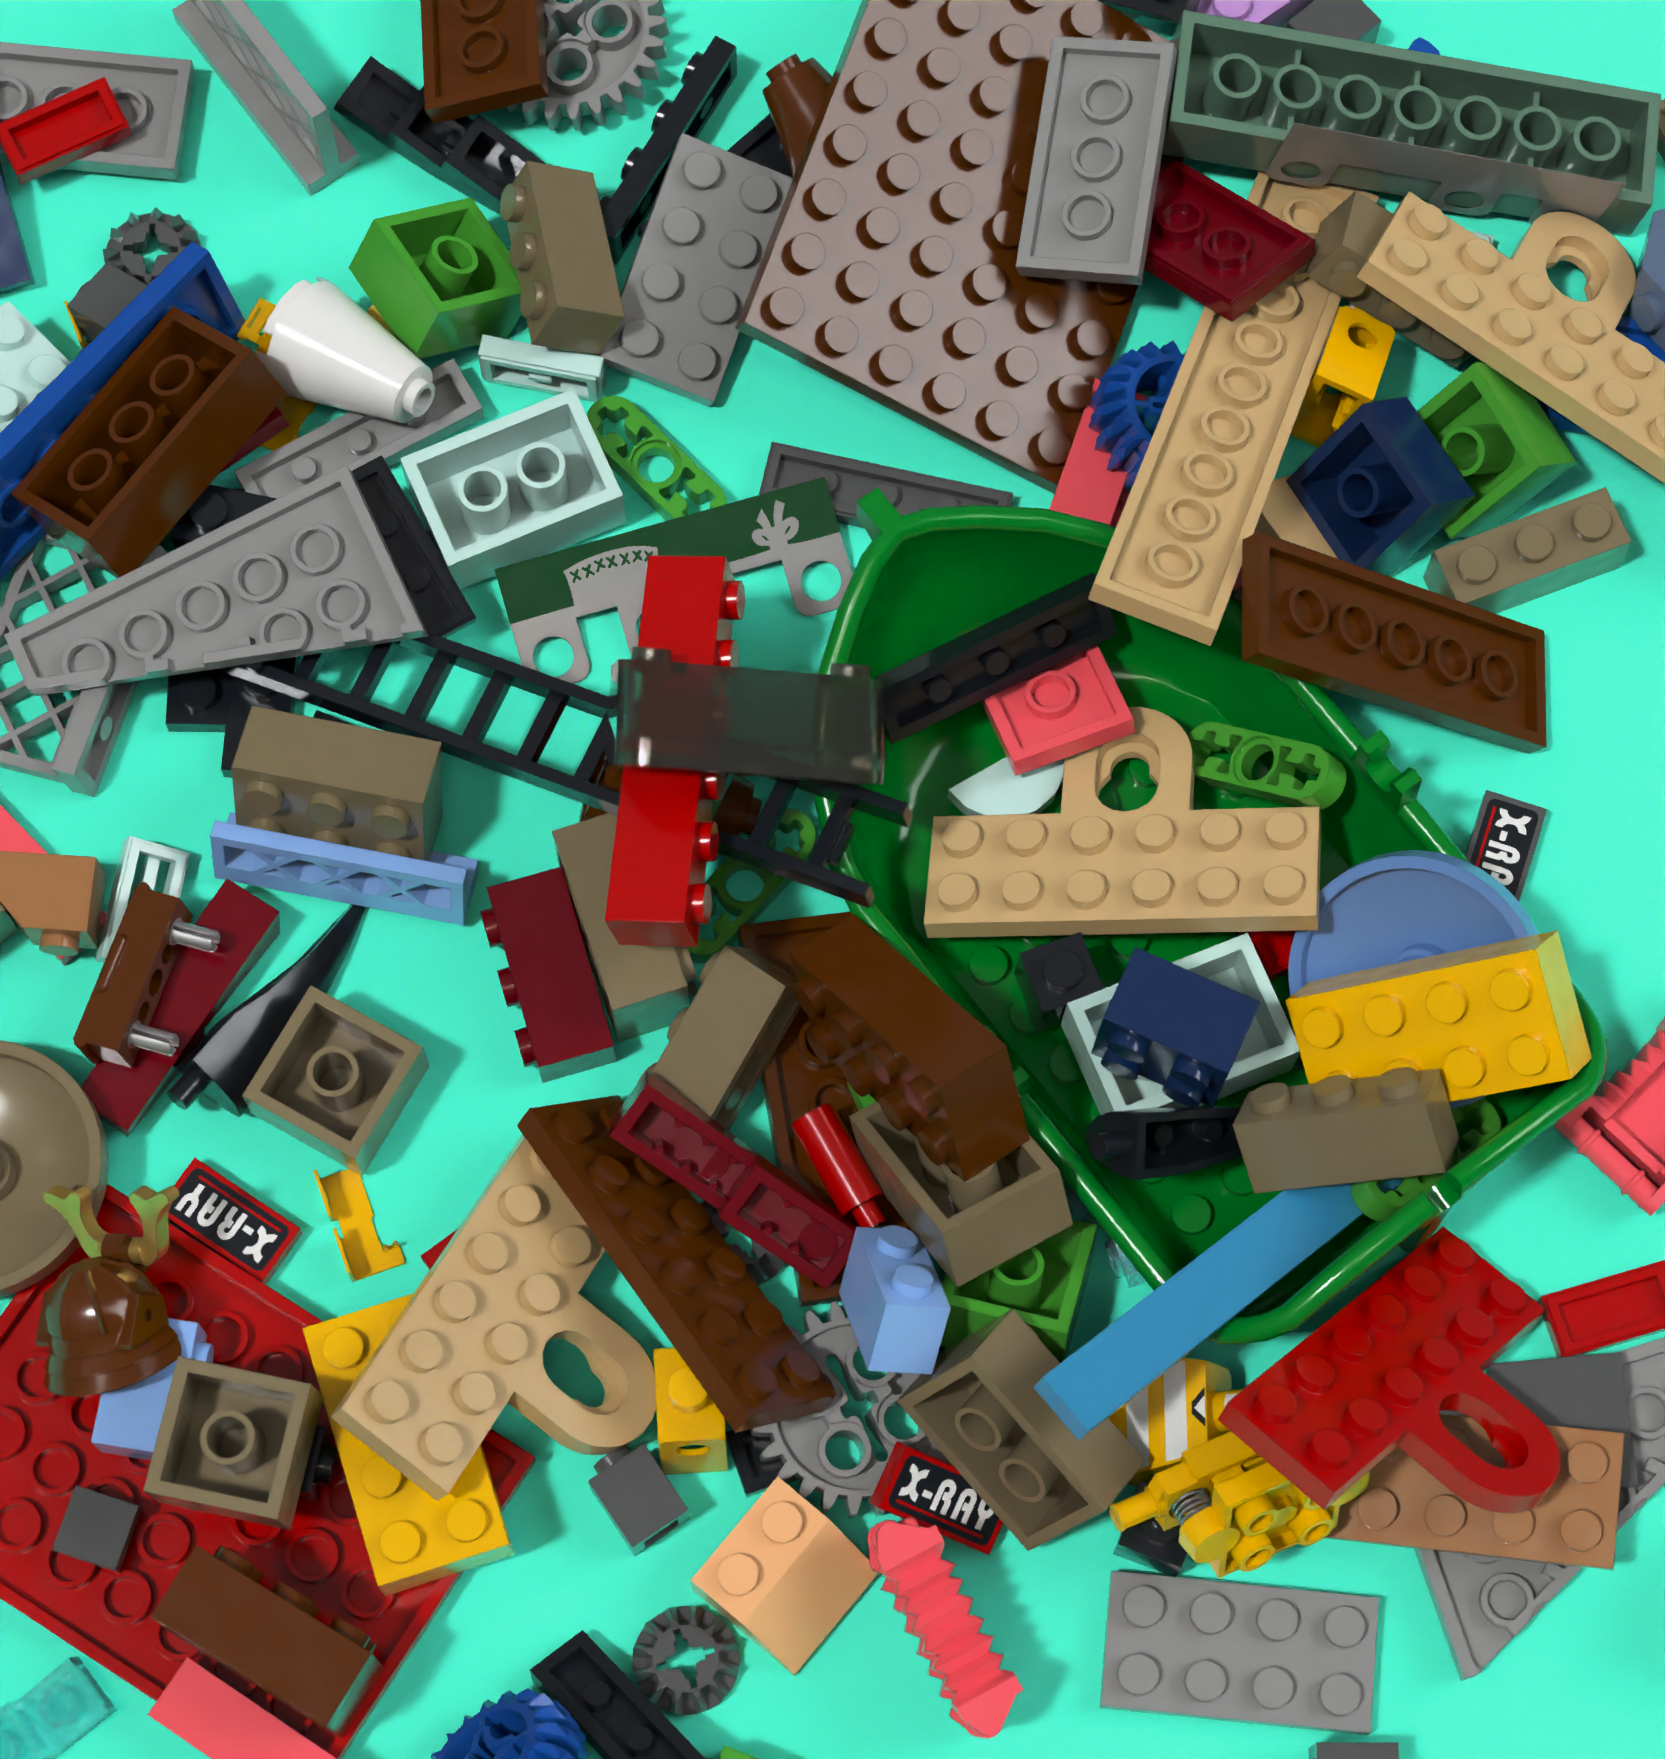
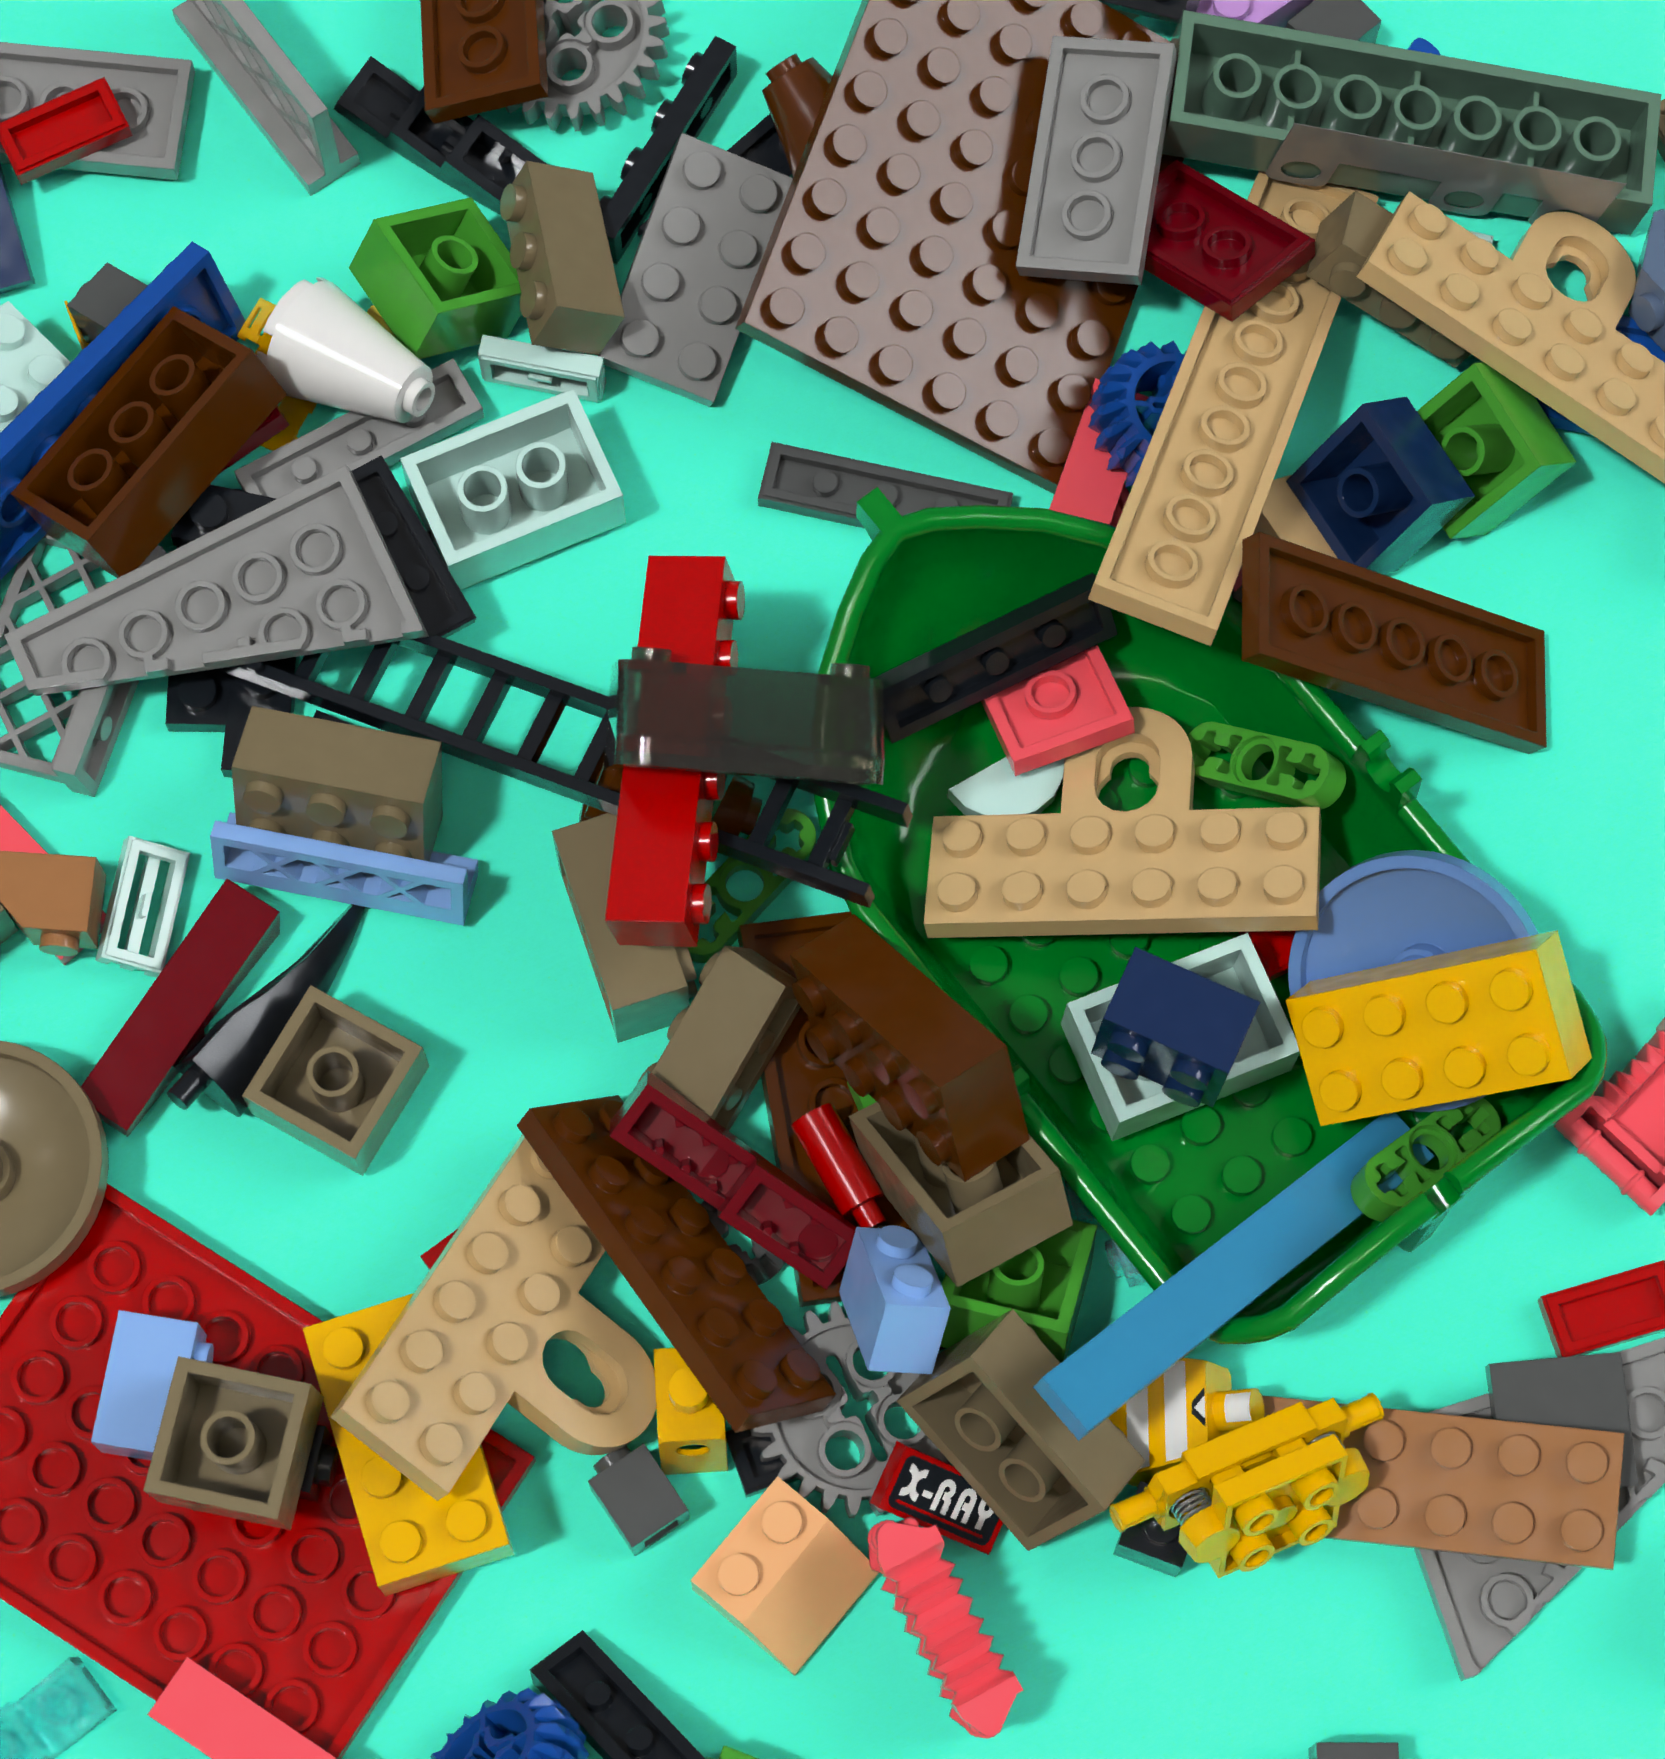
(97, 1529): dark grey tile -> none
(103, 1313): reddish brown helmet -> none
(135, 236): dark grey gear -> none
(135, 976): reddish brown piece -> none
(231, 1222): tile -> none
(270, 1637): reddish brown brick -> none
(348, 1203): yellow piece -> none
(548, 975): dark red brick -> none
(556, 588): piece -> none
(637, 426): bright green beam -> none
(714, 1674): dark grey gear -> none
(1055, 976): black brick -> none
(1163, 1140): black piece -> none
(1239, 1653): light grey plate -> none
(1346, 1130): dark tan brick -> none
(1349, 362): yellow torso -> none
(1386, 1373): red plate -> none
(1505, 839): tile -> none
(1532, 555): dark tan brick -> none

